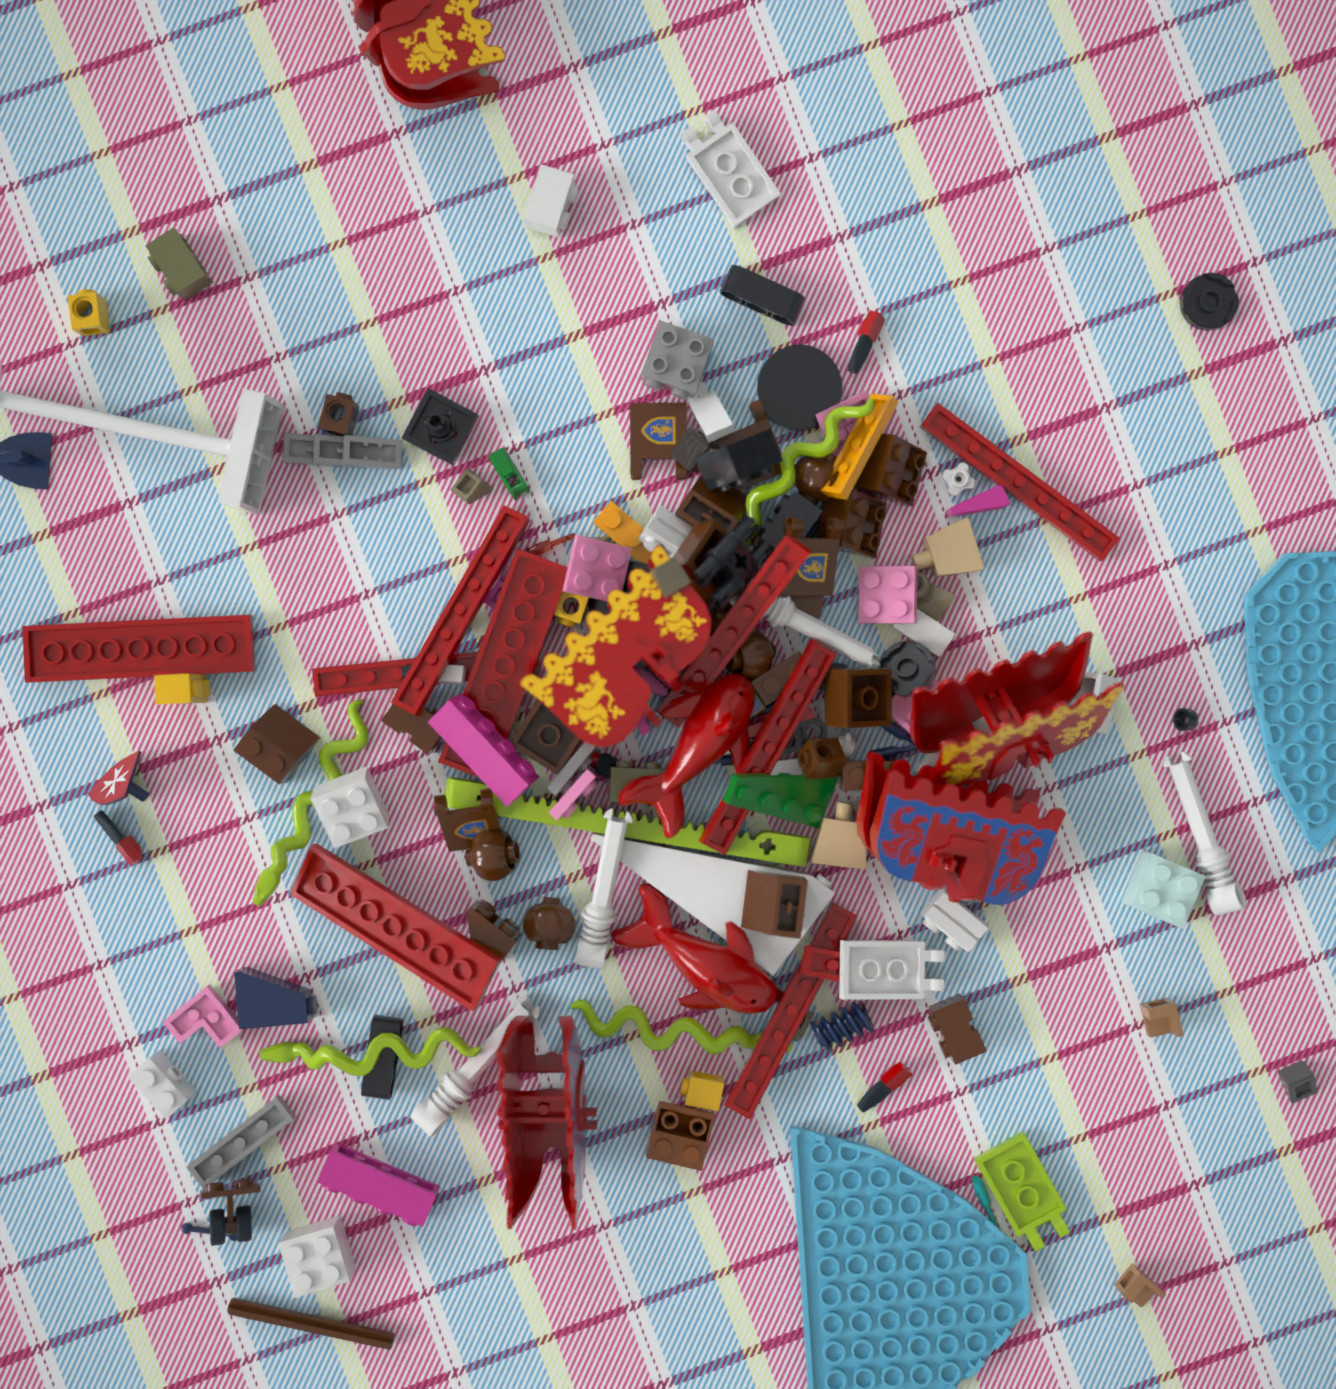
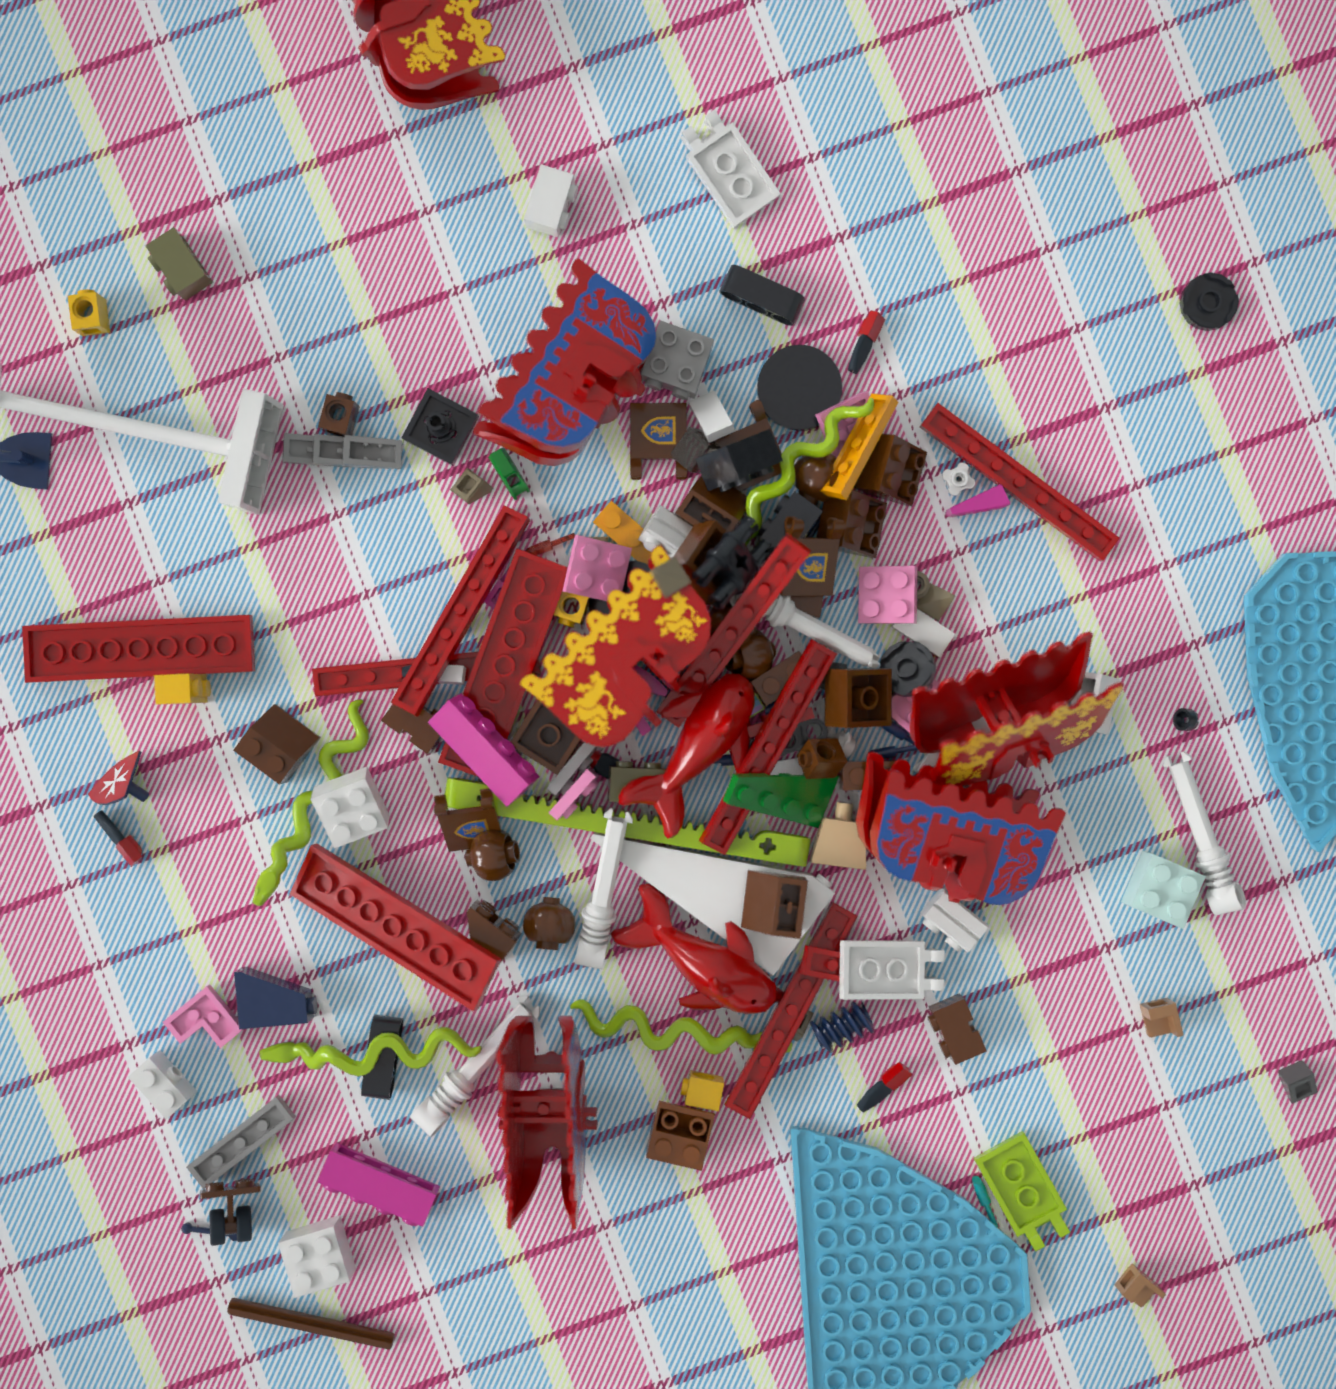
(575, 371): none -> red animal
(950, 551): tan torso -> none

